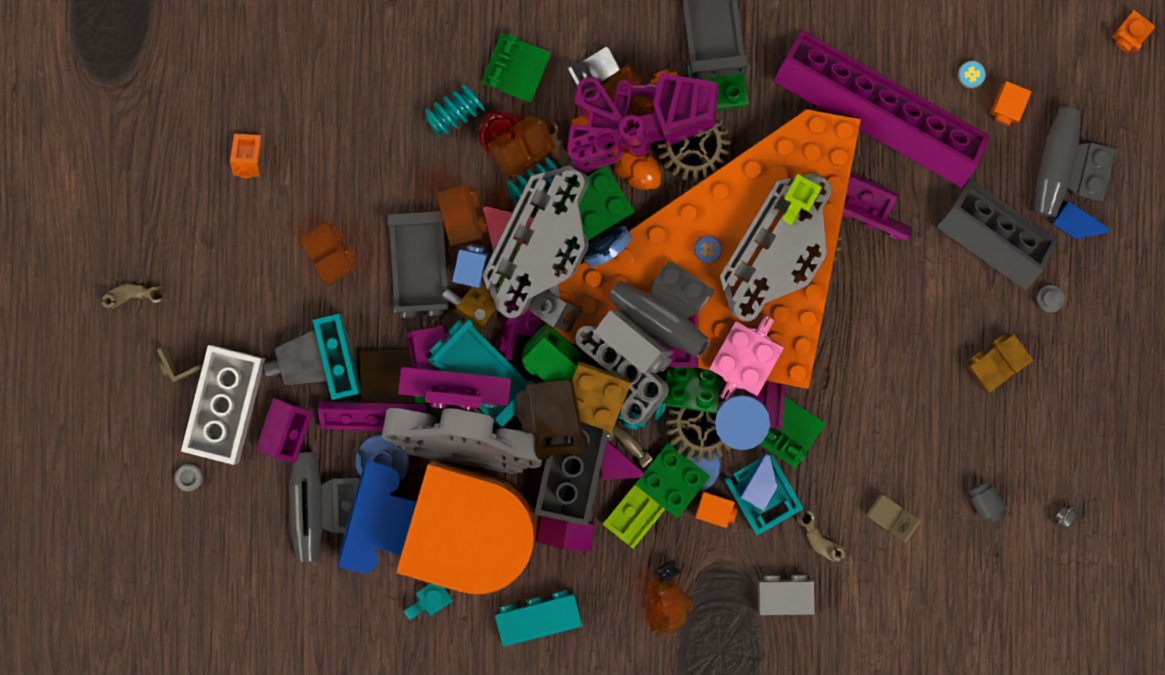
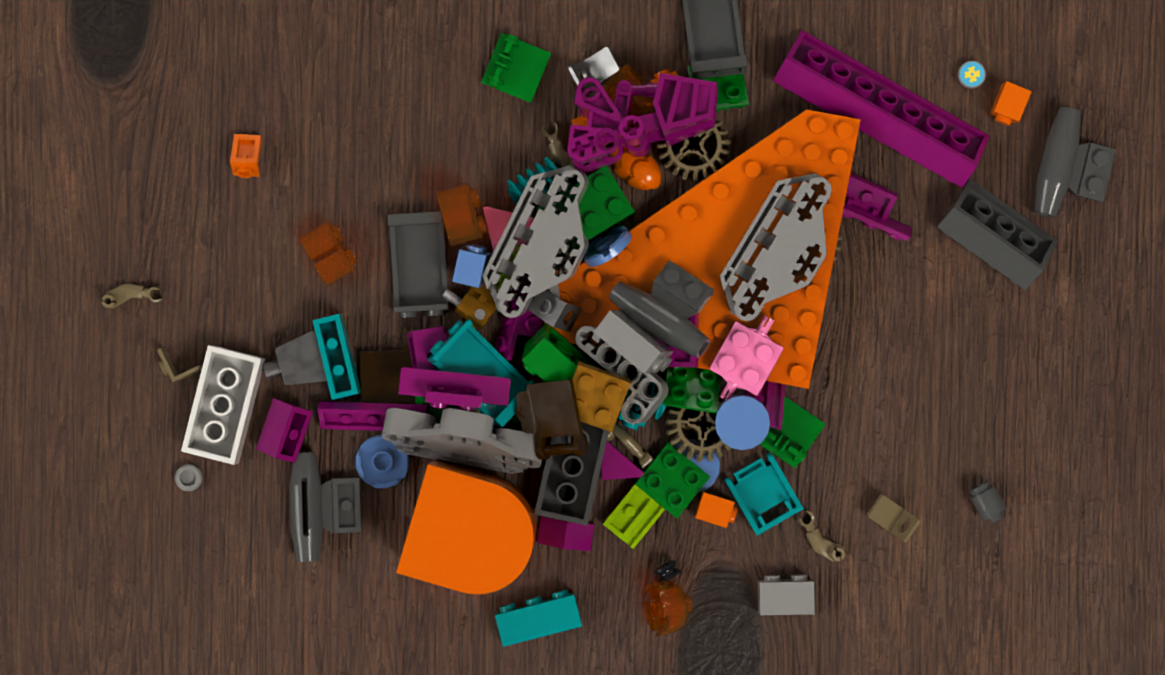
(375, 519): blue brick -> none
(431, 599): teal plate -> none
(453, 110): teal piece -> none
(495, 125): dark red hair -> none
(530, 143): clear orange piece -> none
(707, 249): tile -> none
(761, 484): tile -> none
(801, 196): lime plate -> none
(998, 362): pearl gold brick -> none
(1050, 298): flat silver plate -> none
(1066, 517): flat silver plate -> none
(1078, 223): blue tile -> none
(1133, 32): orange bracket -> none

